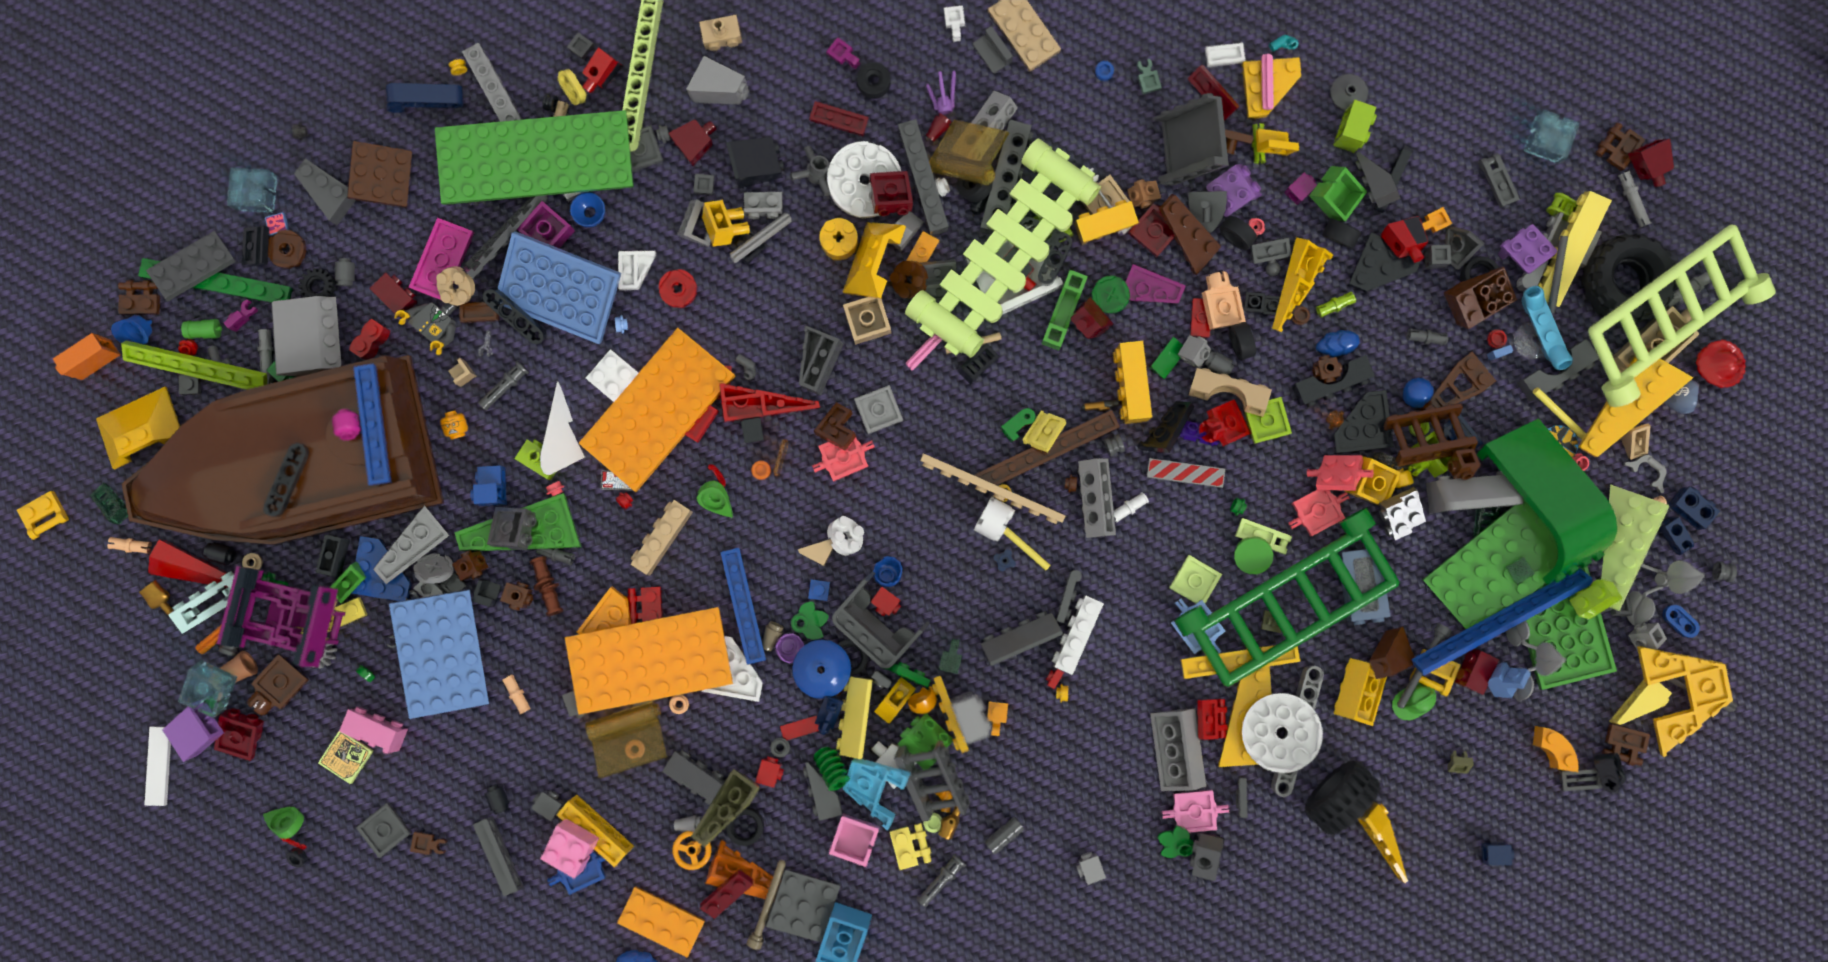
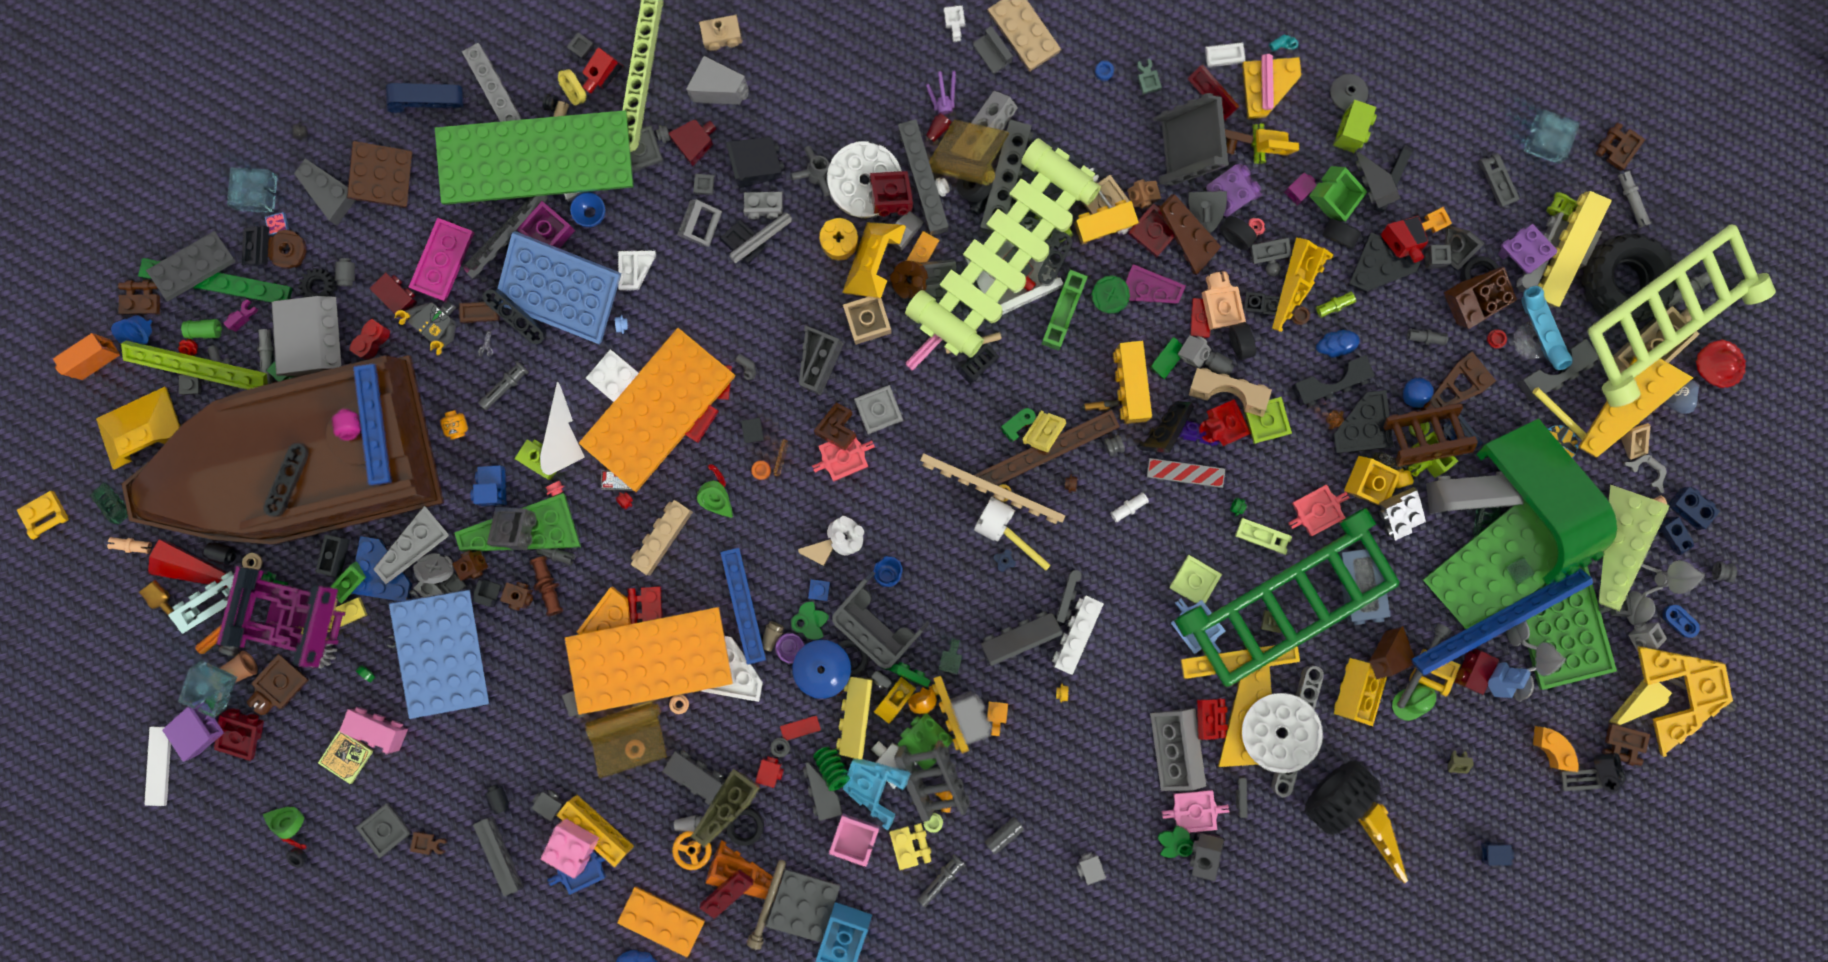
(448, 292): tan plate -> none
(458, 67): yellow bush -> none
(462, 373): tan panel -> none
(516, 694): light nougat pin -> none
(679, 299): red plate -> none
(719, 225): yellow brick -> none
(746, 403): red wedge -> none
(828, 714): dark blue hinge -> none
(839, 119): dark red plate -> none
(842, 52): magenta plate -> none
(873, 69): black tyre -> none
(886, 602): red brick -> none
(949, 824): pearl gold piece -> none
(1053, 677): red plate -> none
(1091, 319): dark red torso -> none
(1103, 504): light grey brick -> none
(1253, 555): bright green tile -> none
(1320, 369): reddish brown brick -> none
(1340, 472): coral plate -> none
(1463, 464): reddish brown brick -> none
(1500, 352): medium blue tile -> none
(1557, 273): dark grey bar -> none
(1583, 461): coral plate -> none
(1595, 598): lime brick -> none
(1653, 161): dark red torso -> none

